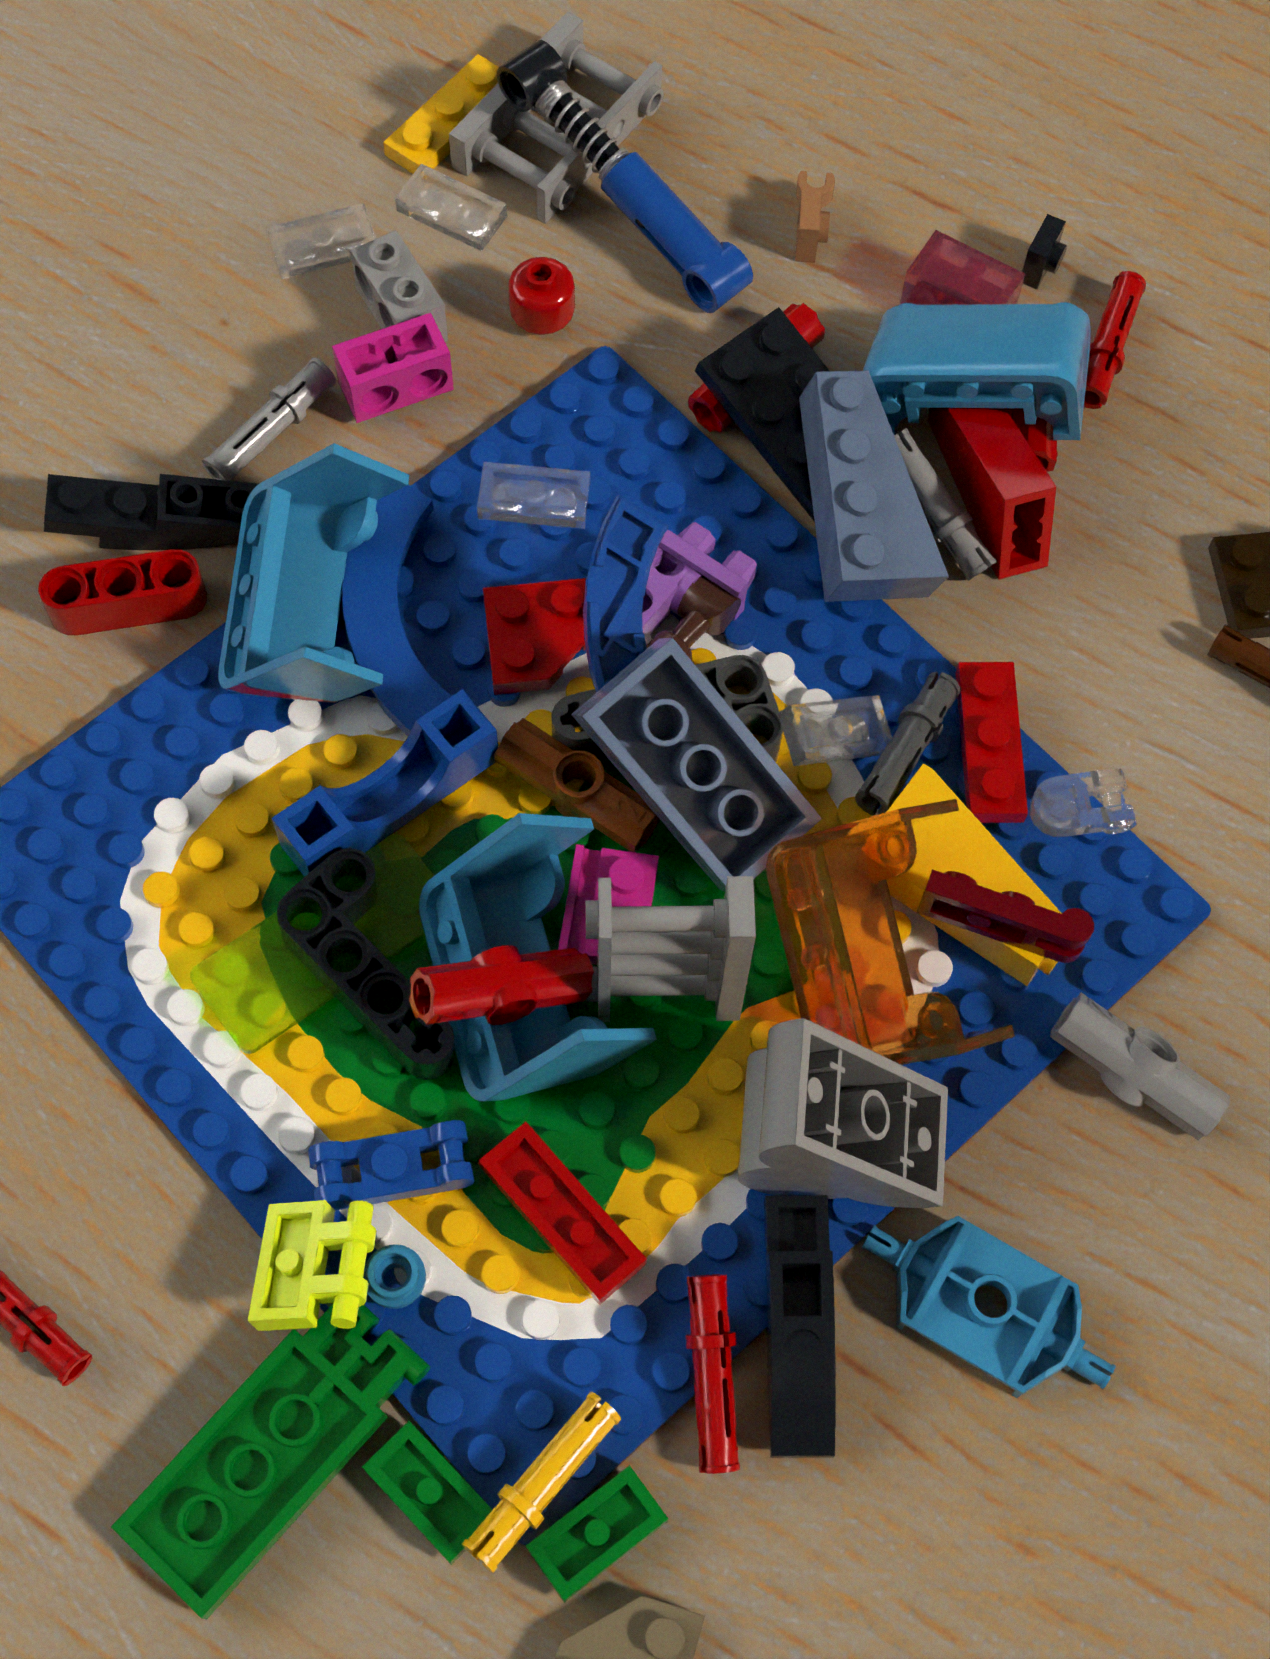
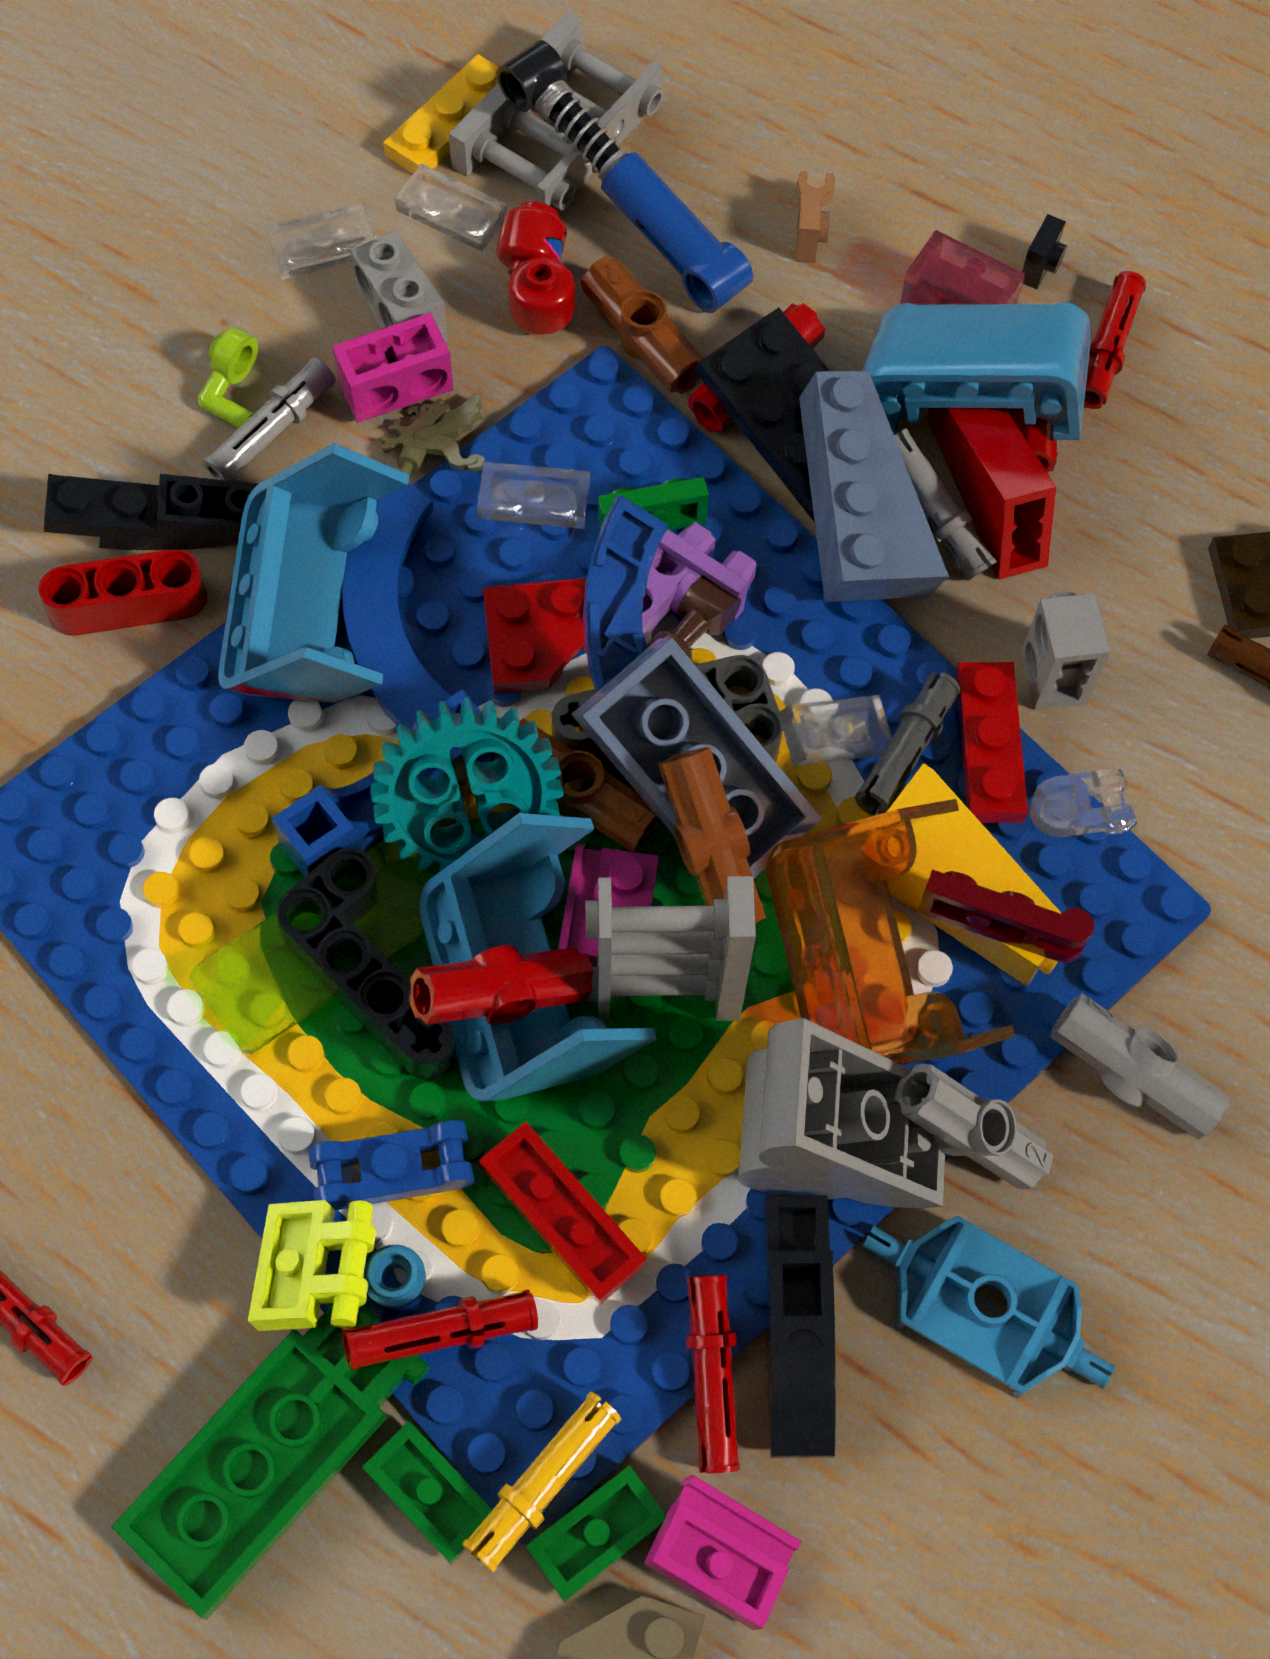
(231, 360): none -> lime plate
(414, 803): none -> teal gear
(426, 1332): none -> red pin
(433, 436): none -> olive piece
(530, 233): none -> red head
(642, 324): none -> dark orange piece
(673, 502): none -> green plate
(708, 828): none -> dark orange piece
(723, 1552): none -> dark pink plate
(973, 1126): none -> light grey piece
(1065, 650): none -> light grey brick

